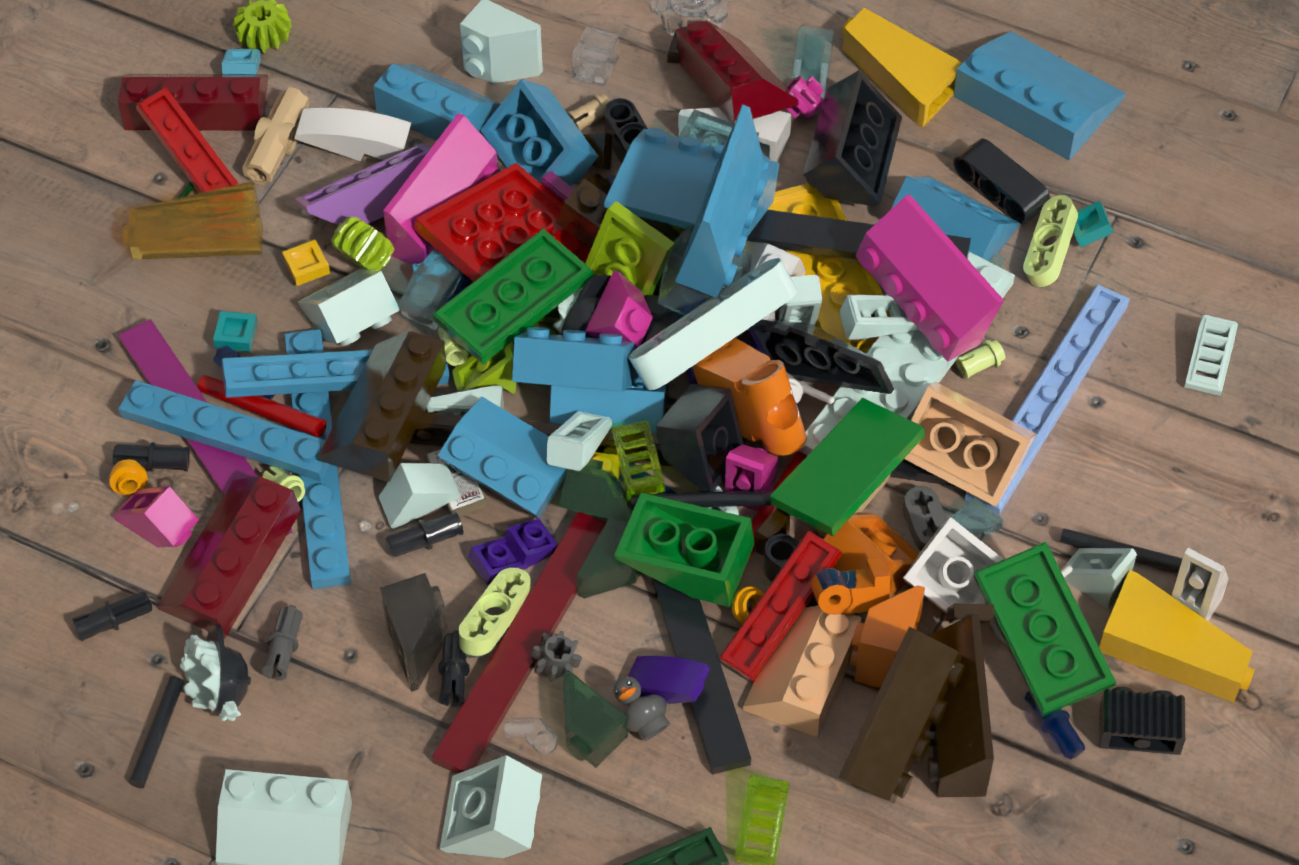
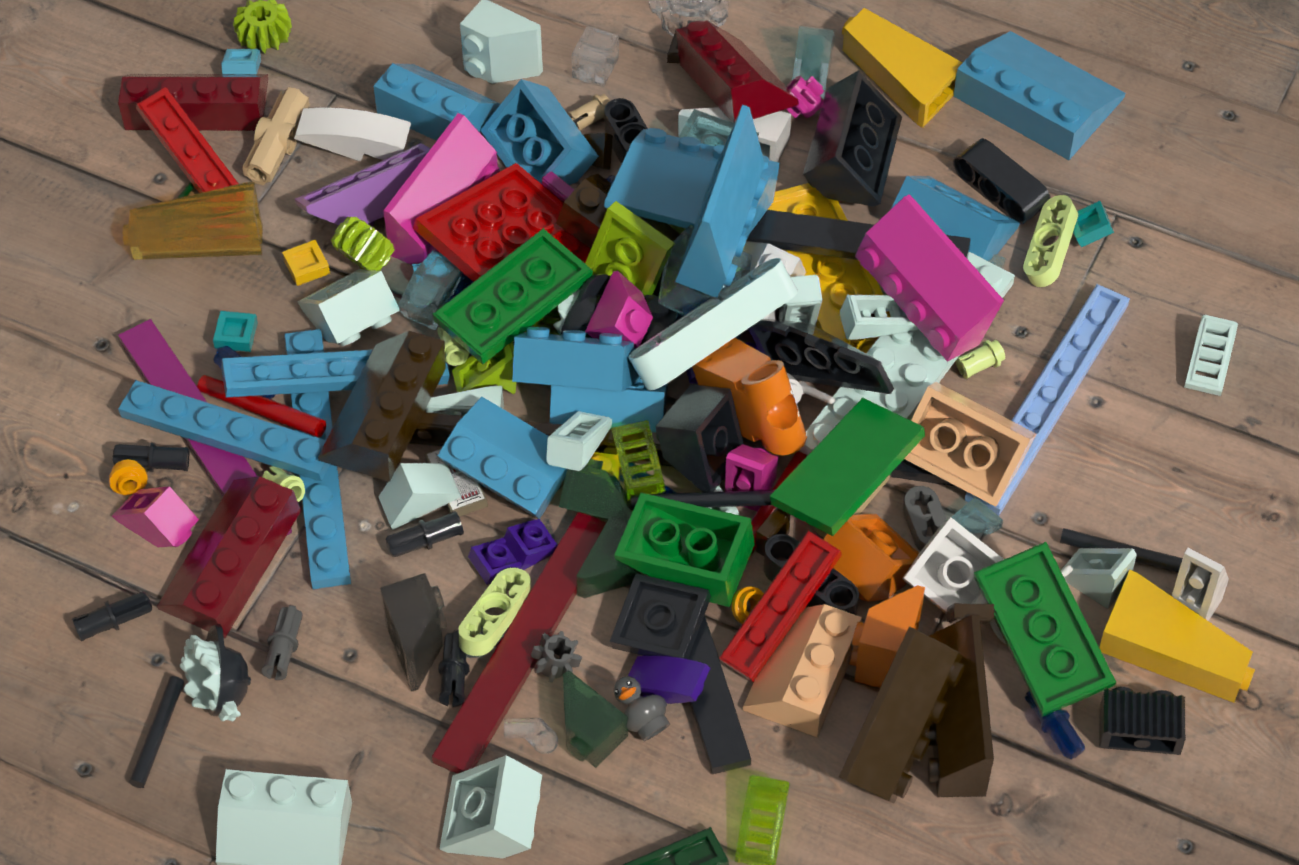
(660, 618): none -> black plate
(852, 590): orange leg -> none

